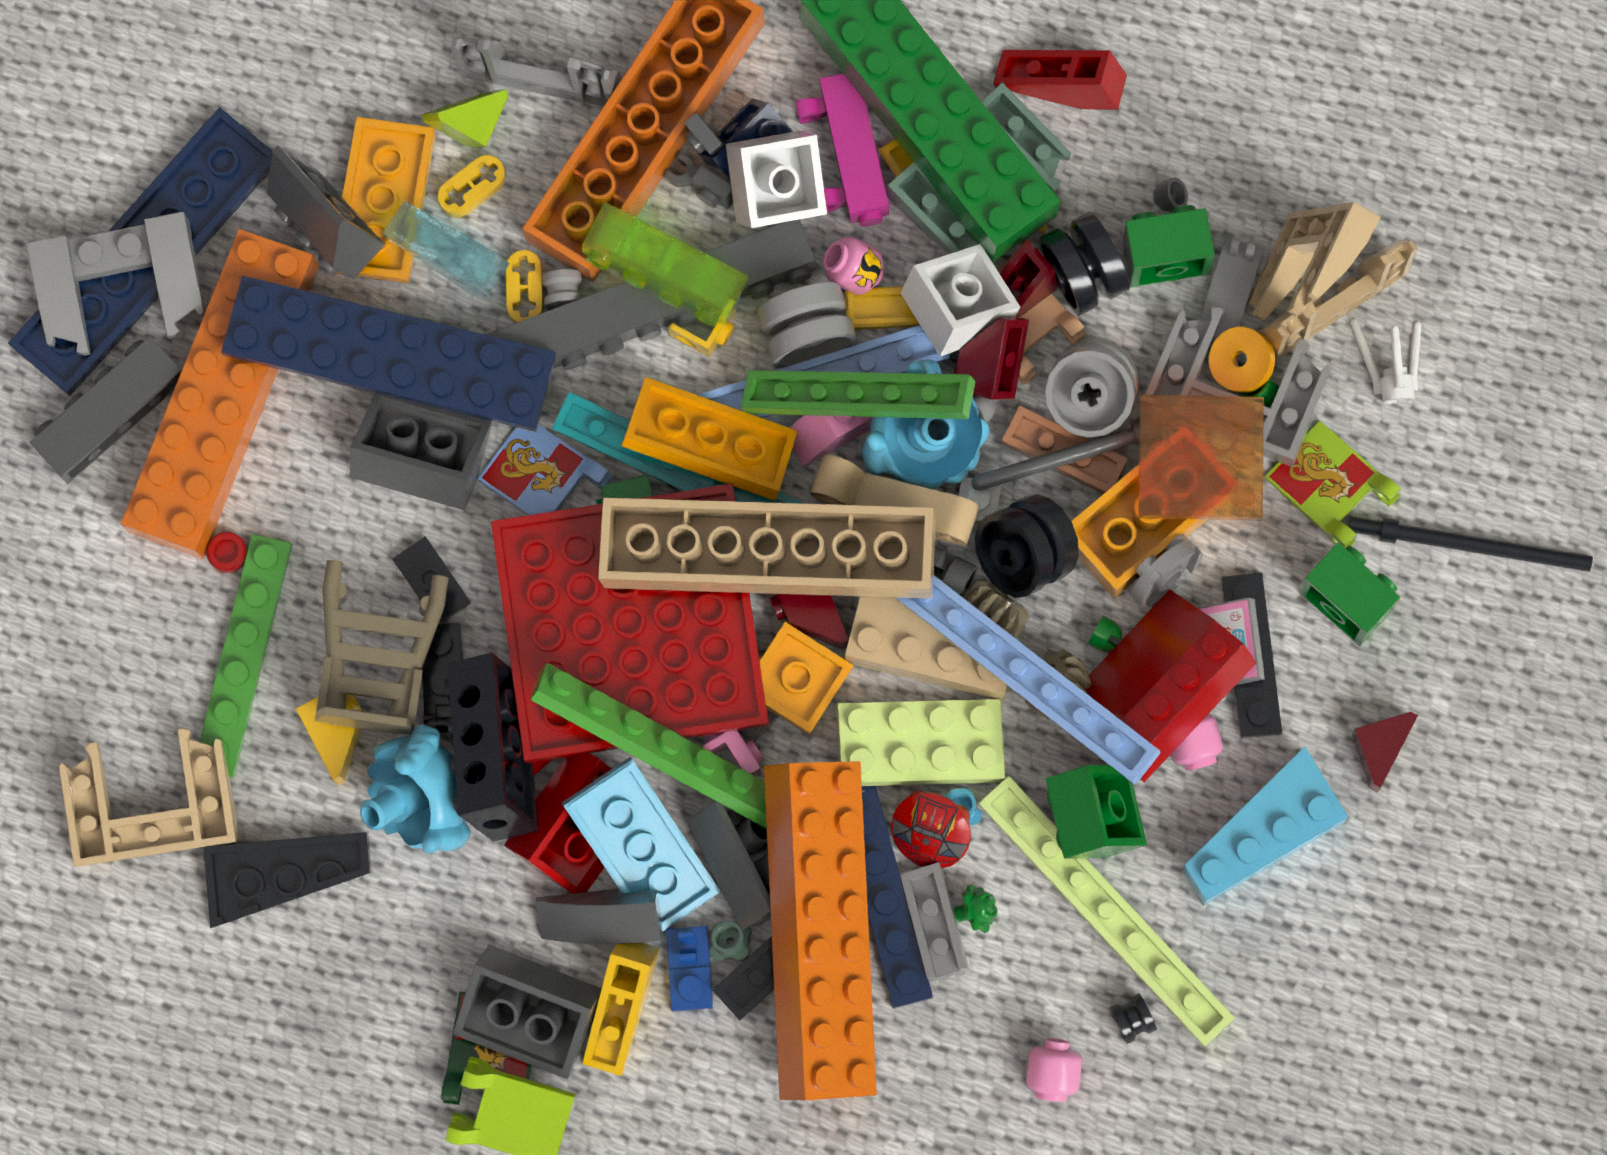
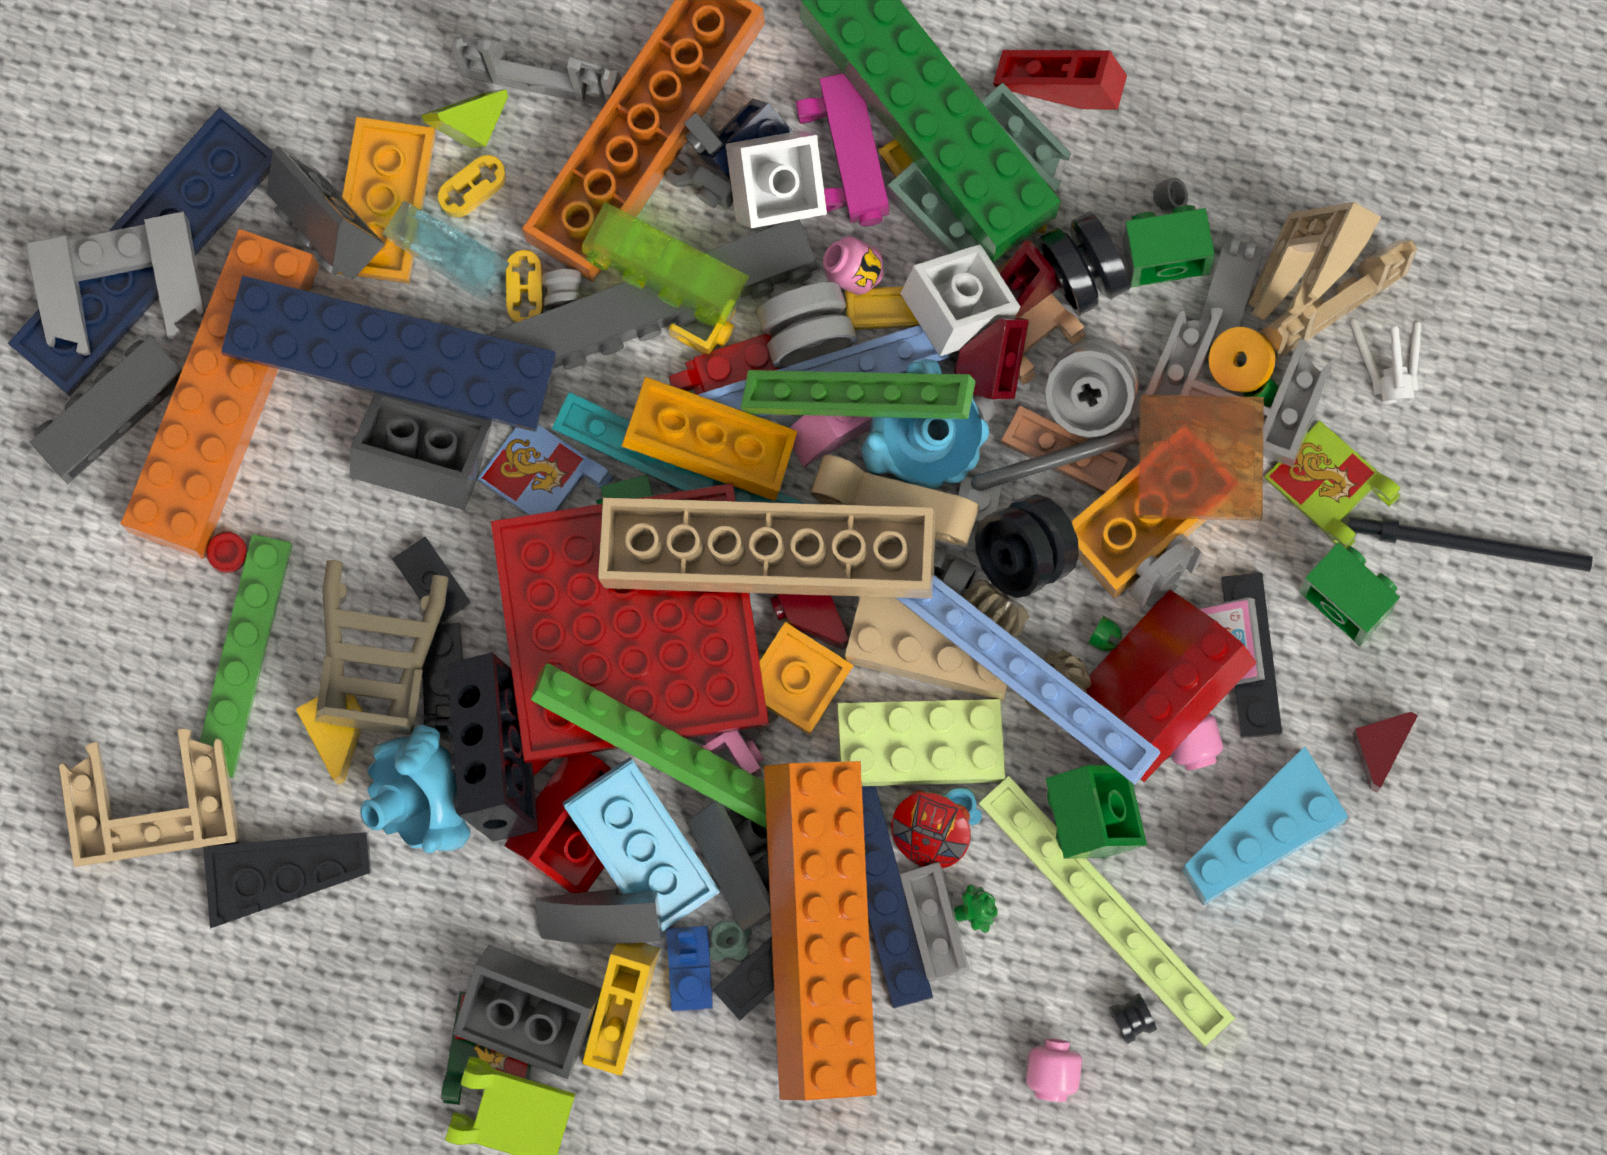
(724, 366): none -> red hinge

